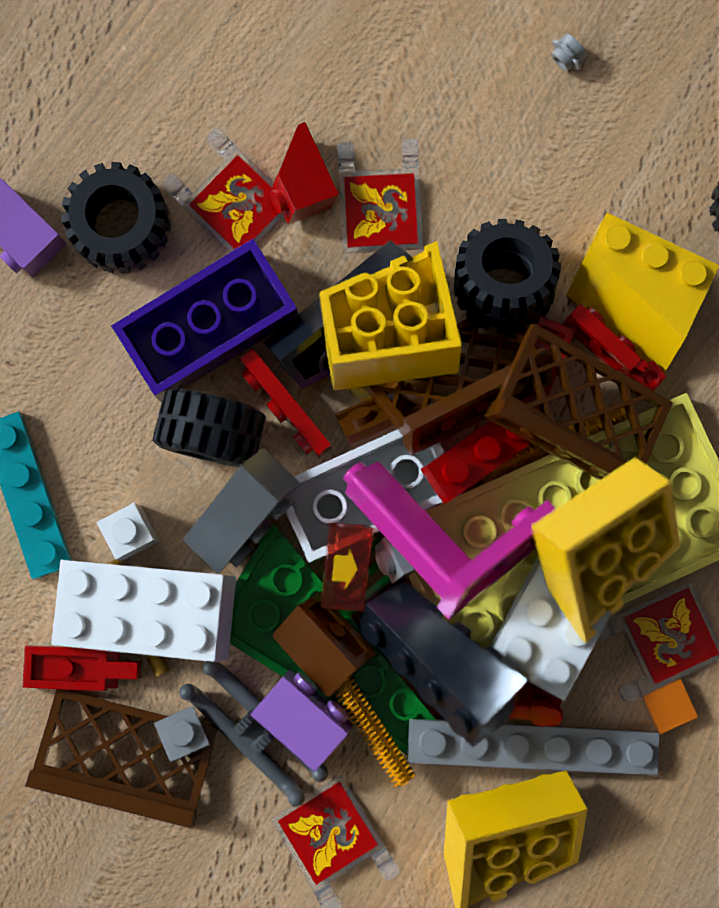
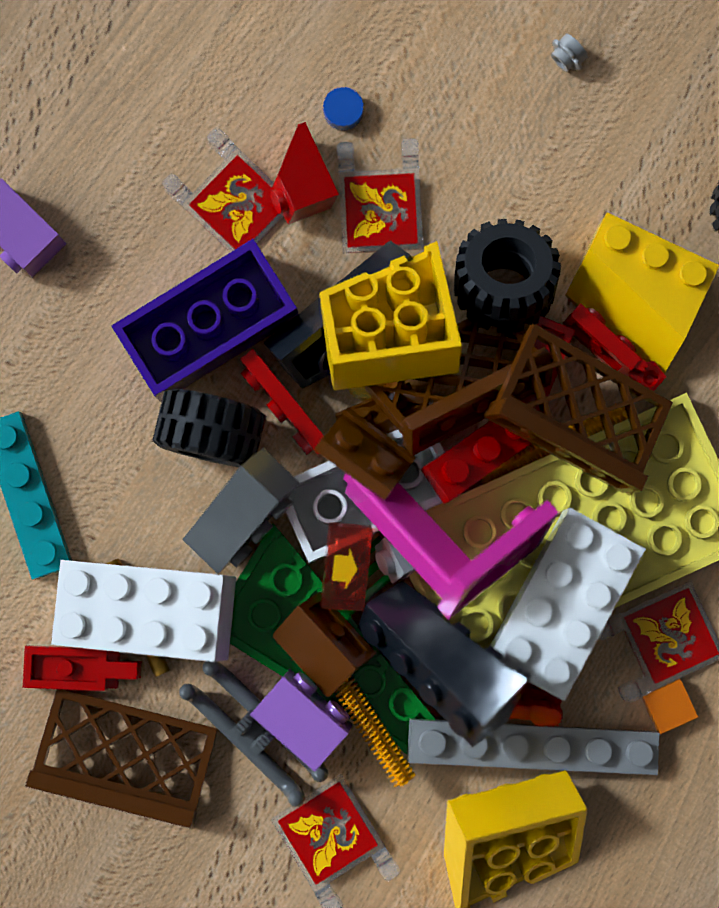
(98, 191): black tyre -> none
(128, 531): white brick -> none
(182, 734): light grey plate -> none
(343, 108): none -> blue tile
(365, 453): none -> reddish brown plate
(606, 542): yellow wedge -> none

